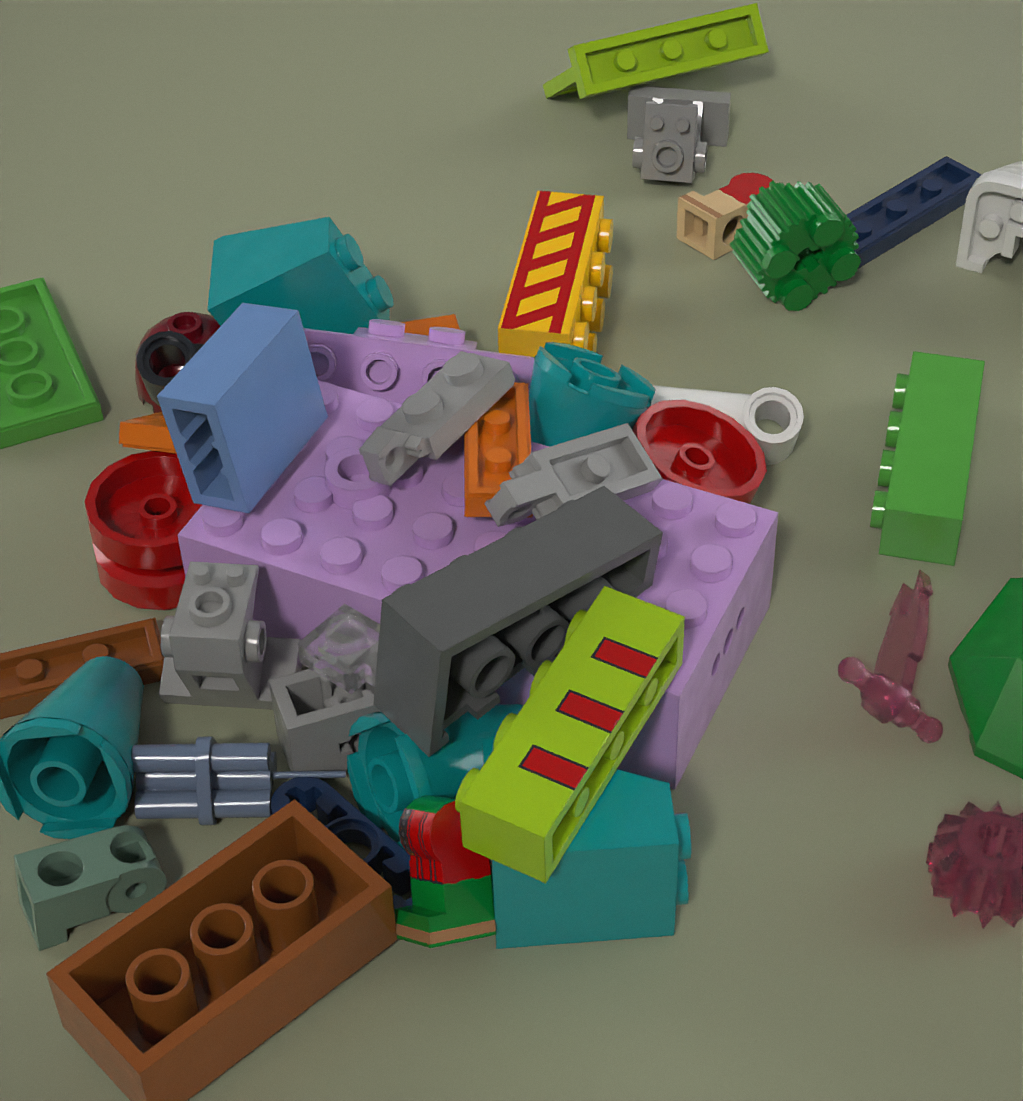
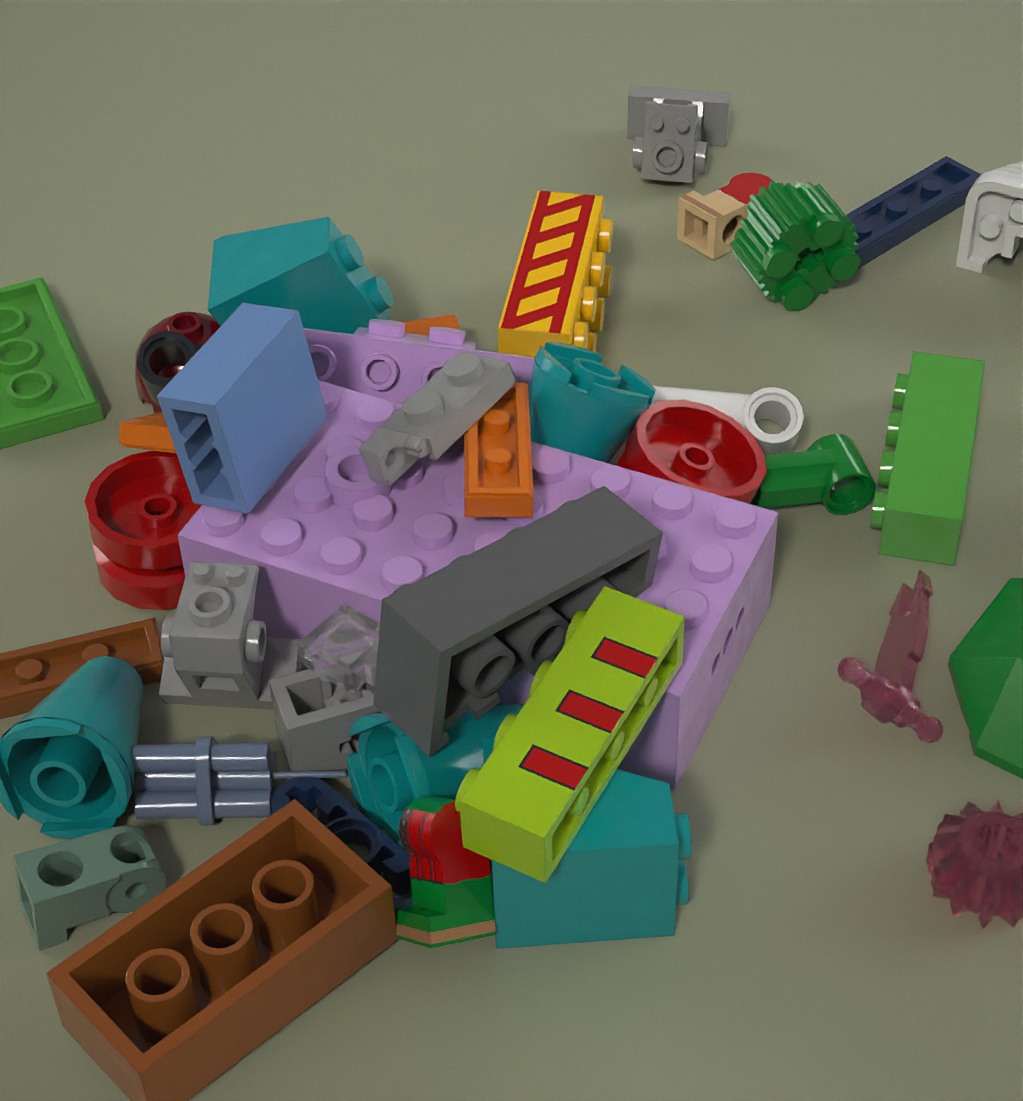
(573, 470): light grey hinge -> none
(661, 52): lime fence -> none
(825, 474): none -> green piece

